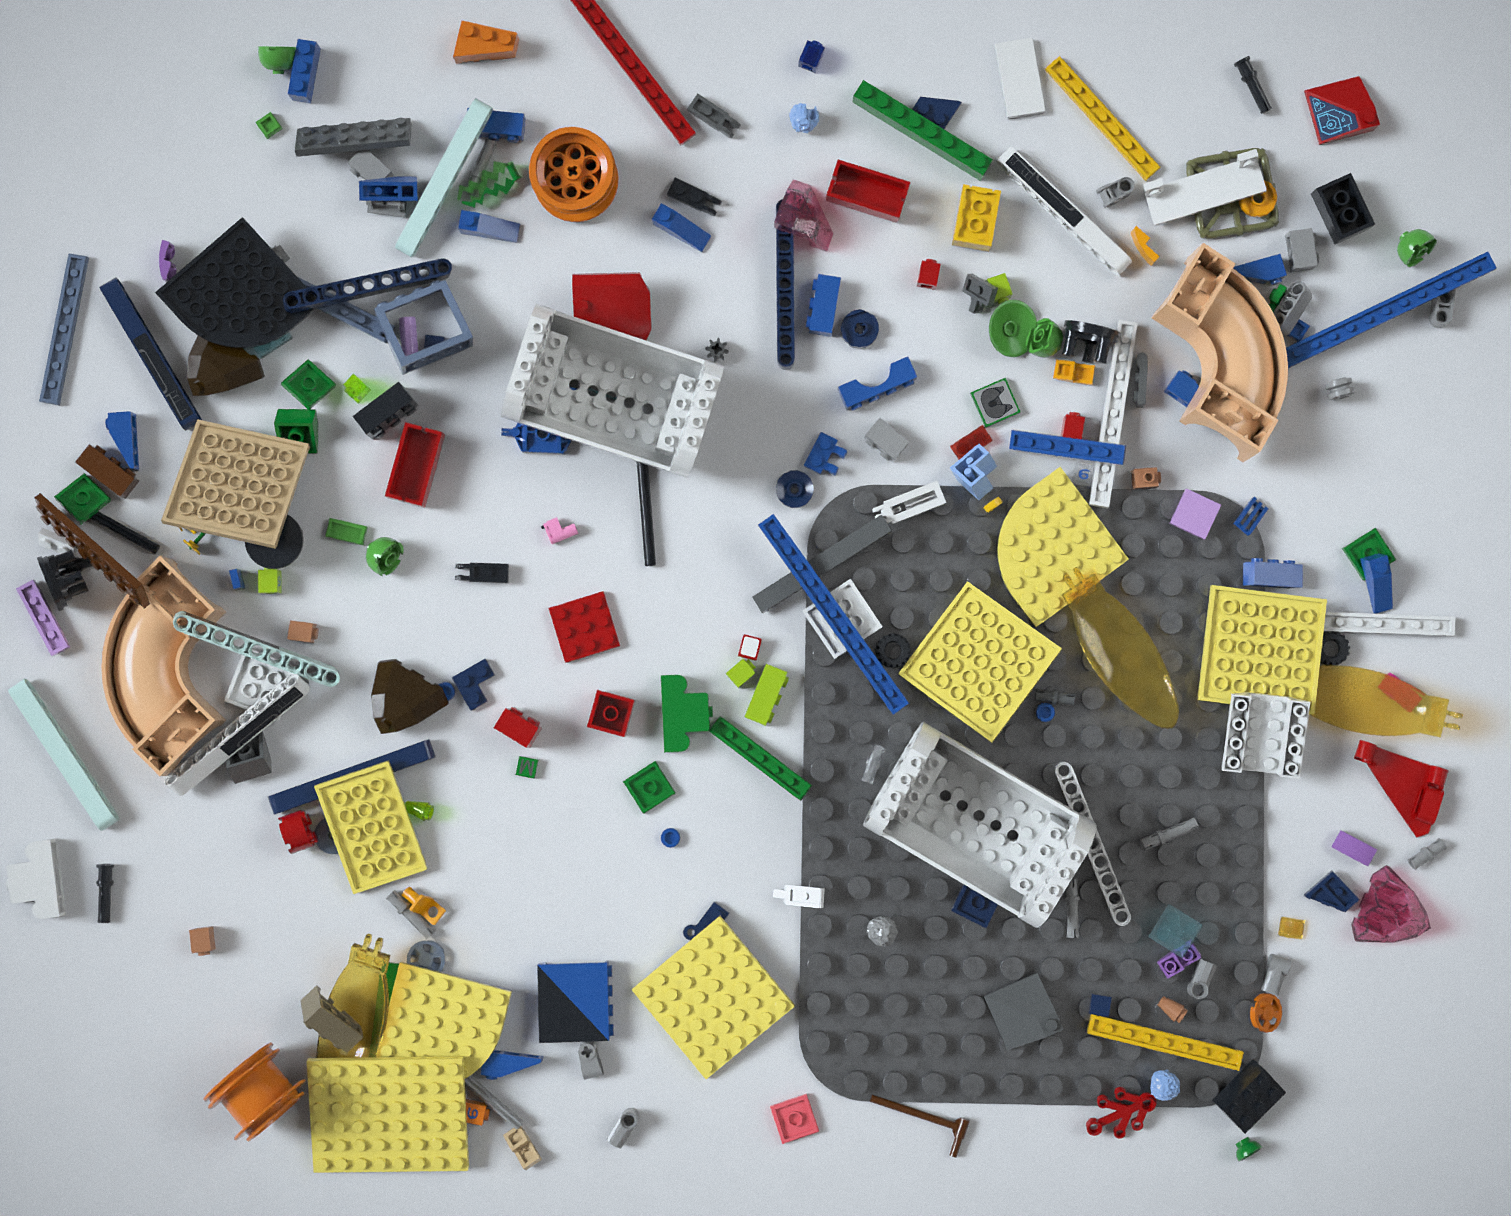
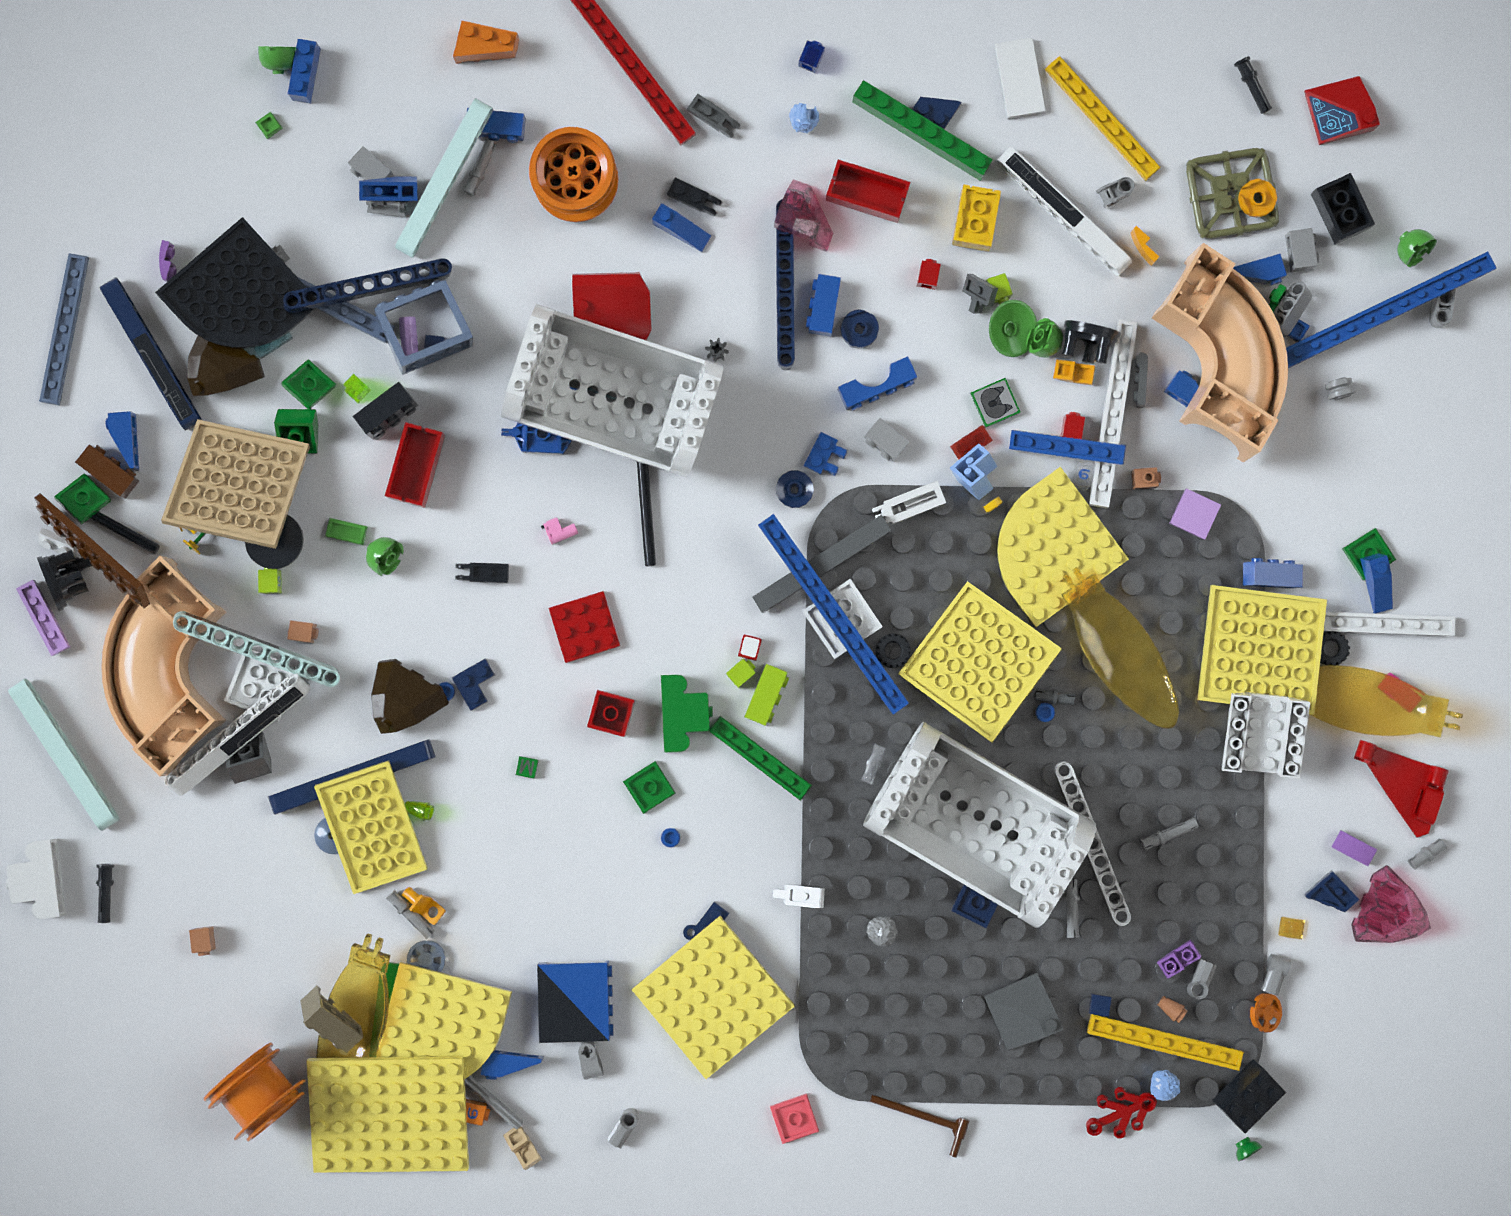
(237, 579): blue tile -> none
(297, 831): red brick -> none
(353, 137): dark grey plate -> none
(482, 187): piece -> none
(488, 226): slope -> none
(517, 727): red brick -> none
(1175, 931): clear light blue plate -> none
(1205, 189): white bracket -> none
(1258, 507): blue tile -> none

